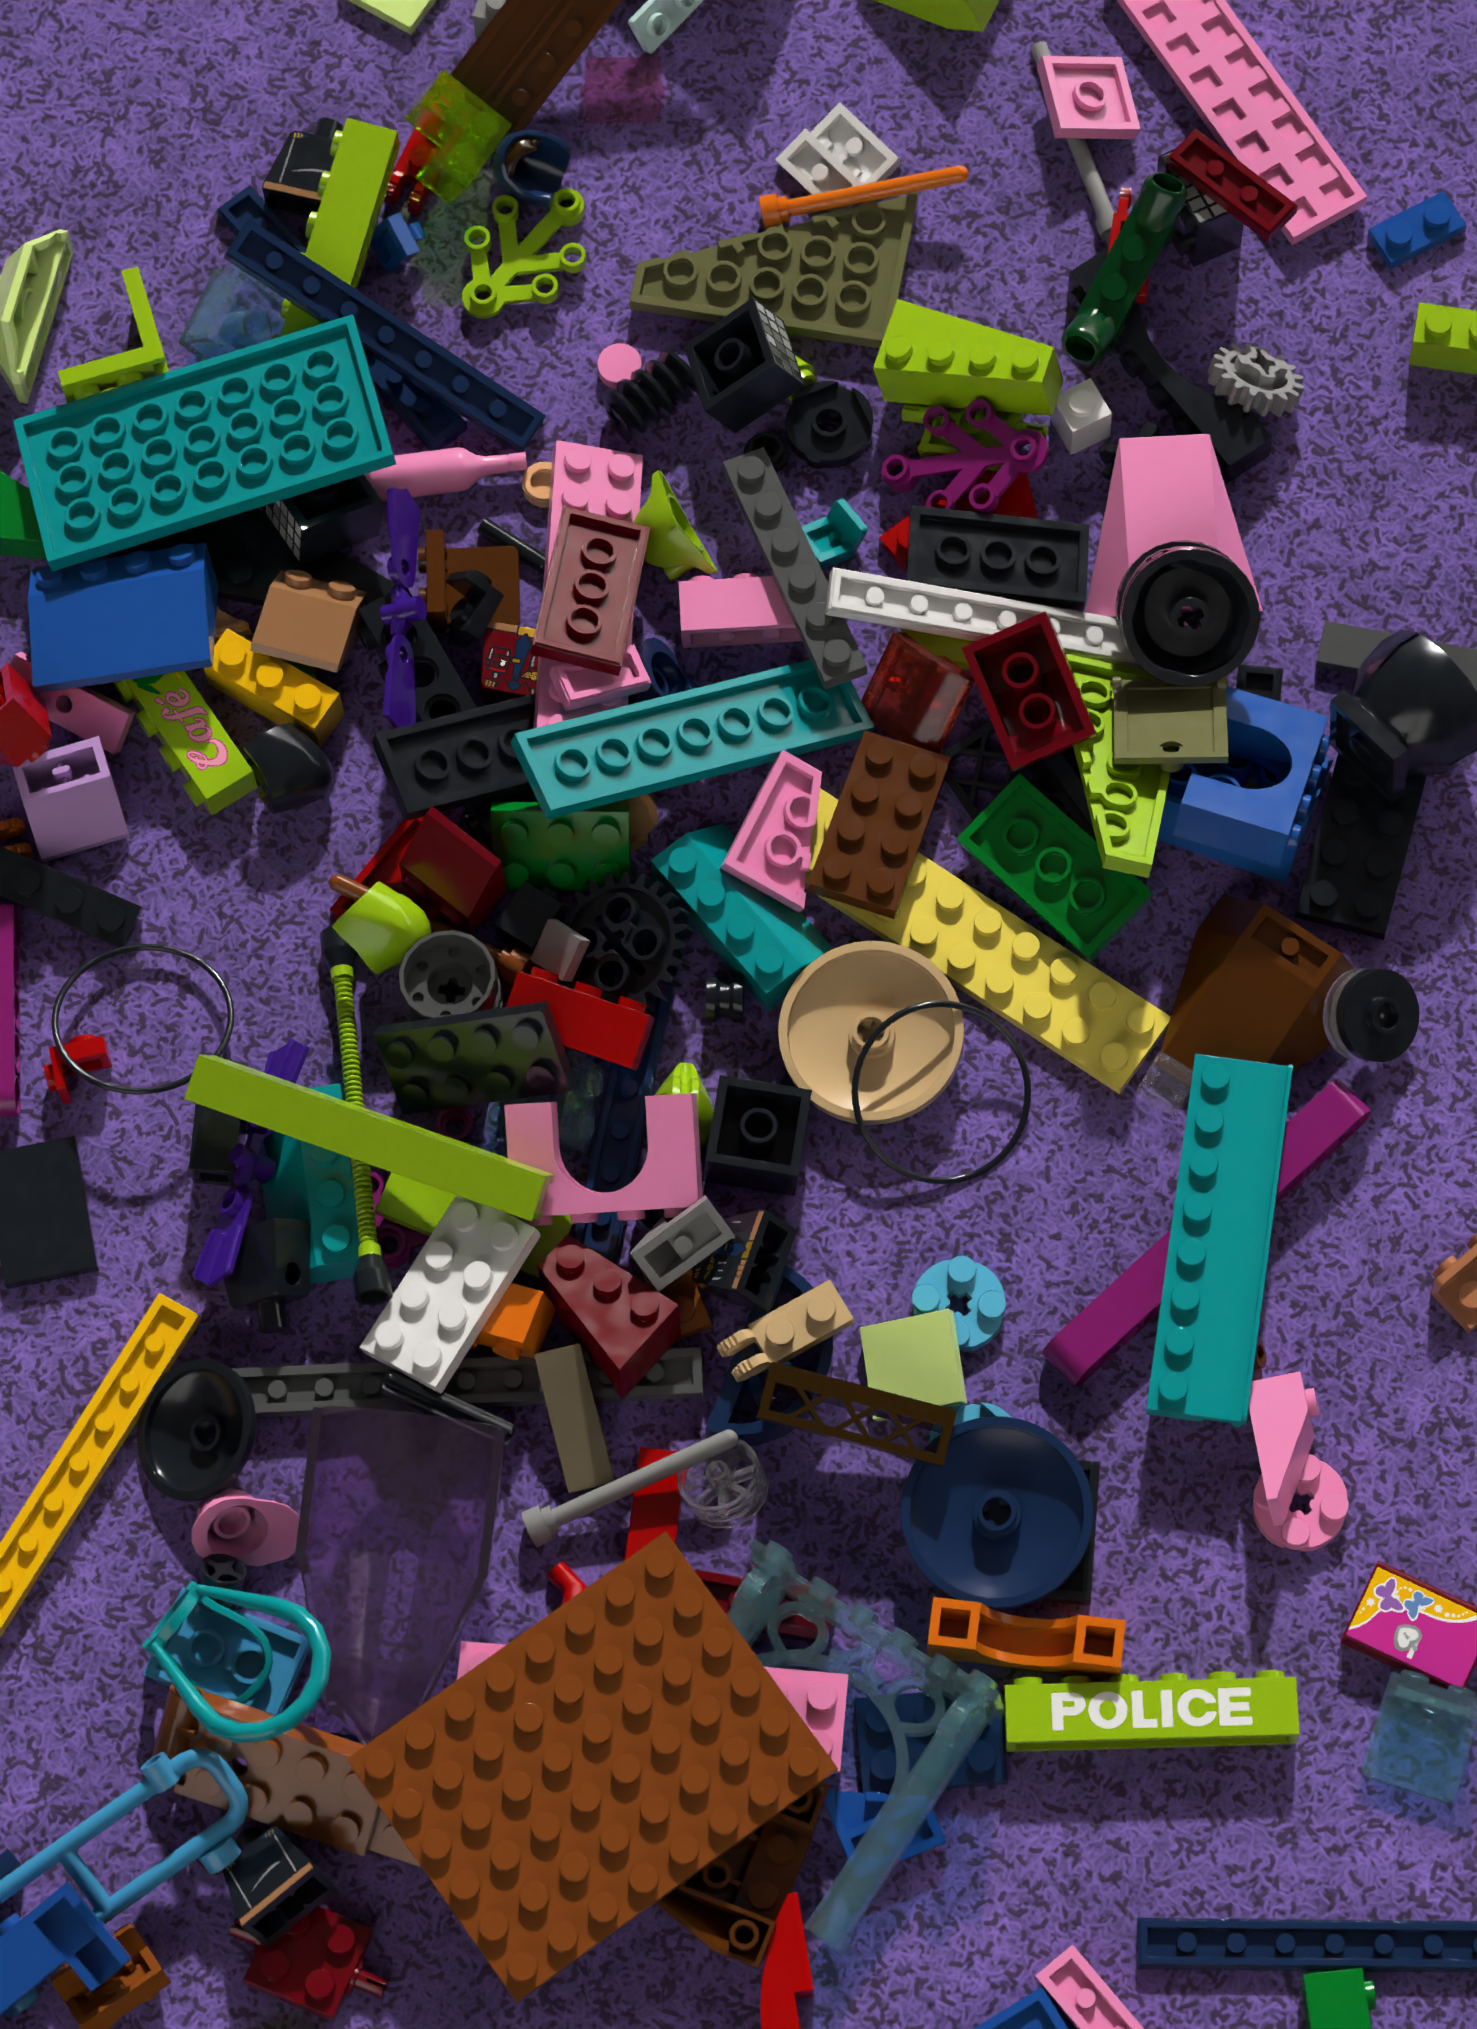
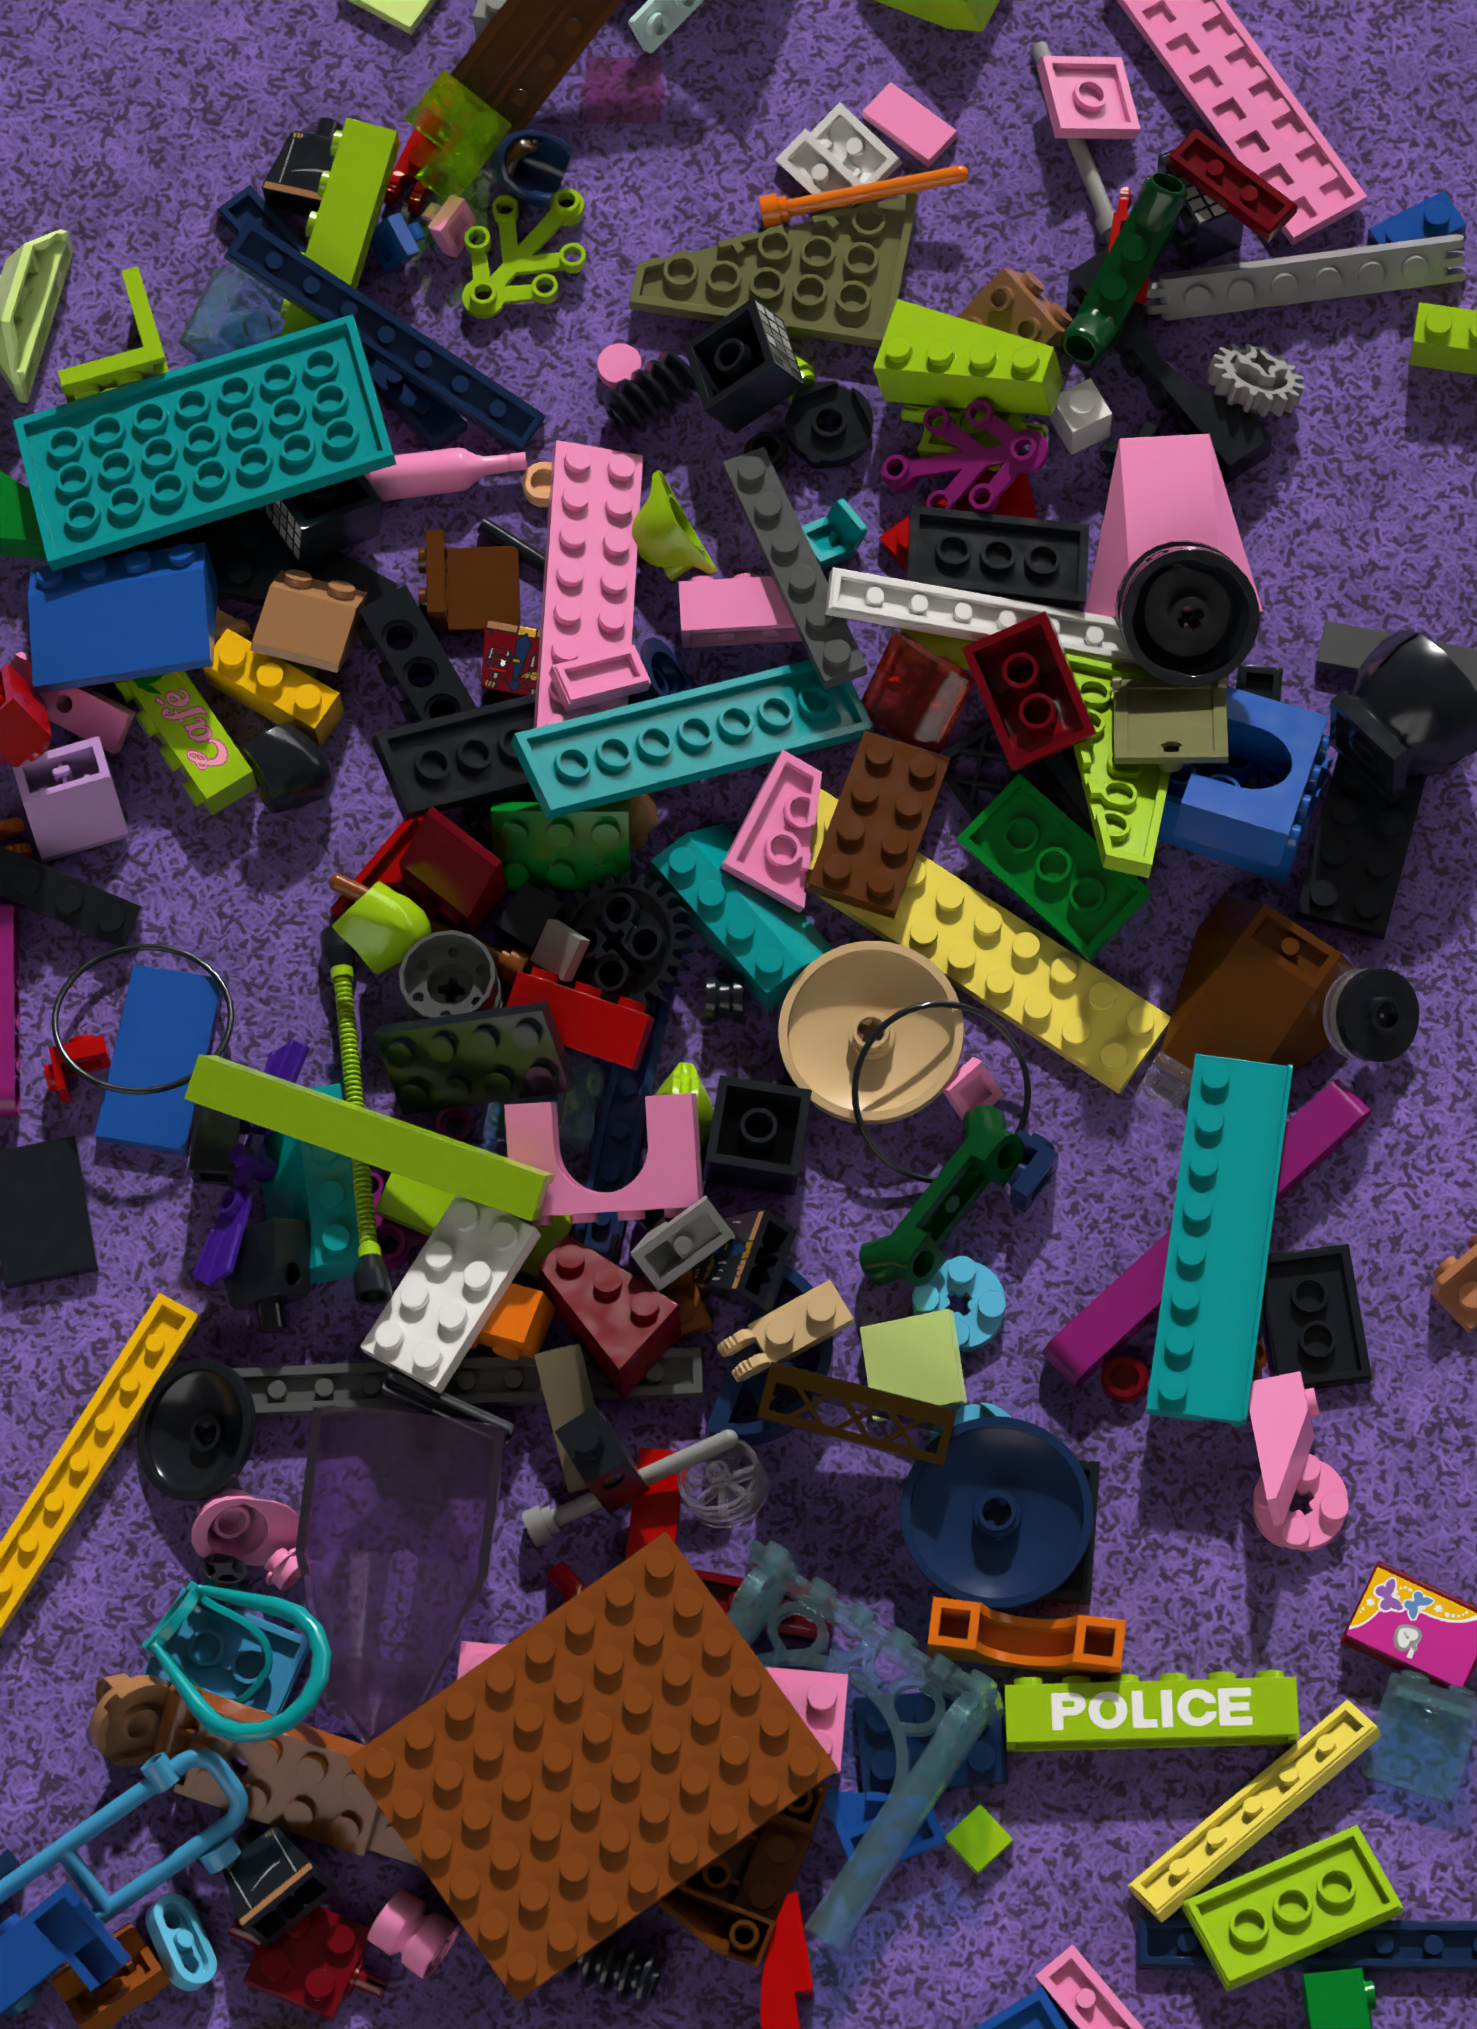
(127, 1717): none -> medium nougat tile
(159, 1037): none -> blue tile
(182, 1944): none -> medium azure plate
(282, 1569): none -> bright pink plate
(403, 529): dark purple piece -> none
(409, 1930): none -> bright pink wheel
(450, 224): none -> bright pink tile
(475, 610): black bracket -> none
(590, 591): tile -> none
(599, 1455): none -> black torso
(619, 1969): none -> black piece
(909, 124): none -> bright pink tile
(913, 1247): none -> dark green plate
(972, 1087): none -> bright pink plate
(978, 1839): none -> lime tile
(1017, 306): none -> medium nougat bracket
(1031, 1178): none -> dark blue bracket
(1124, 1379): none -> dark red tile
(1254, 1810): none -> light yellow tile
(1292, 1908): none -> lime tile
(1307, 278): none -> light grey hinge
(1315, 1317): none -> black tile

